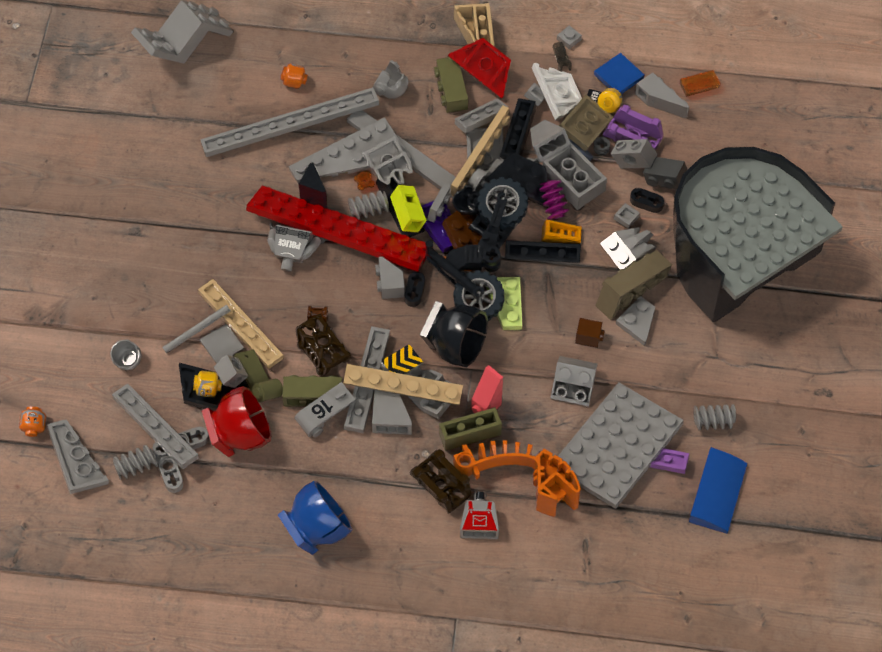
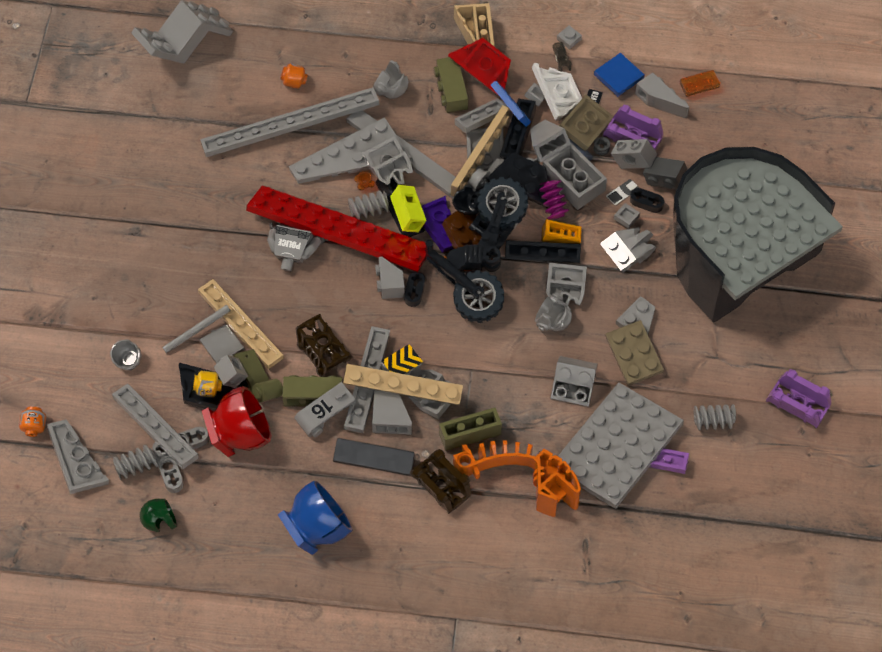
(156, 511): none -> dark green helmet
(312, 188): black slope -> none
(315, 311): reddish brown bush -> none
(373, 456): none -> black slope
(437, 207): light grey plate -> none
(448, 333): black plate -> none
(479, 519): torso -> none
(488, 392): coral slope -> none
(511, 103): none -> tile
(511, 313): yellowish green wing -> none
(553, 314): none -> light grey helmet
(567, 281): none -> light grey plate
(589, 333): reddish brown brick -> none
(610, 100): yellow head -> none
(621, 192): none -> sticker
(632, 283): dark tan wedge -> none
(634, 353): none -> dark tan plate
(718, 491): blue slope -> none
(805, 392): none -> medium lavender piece

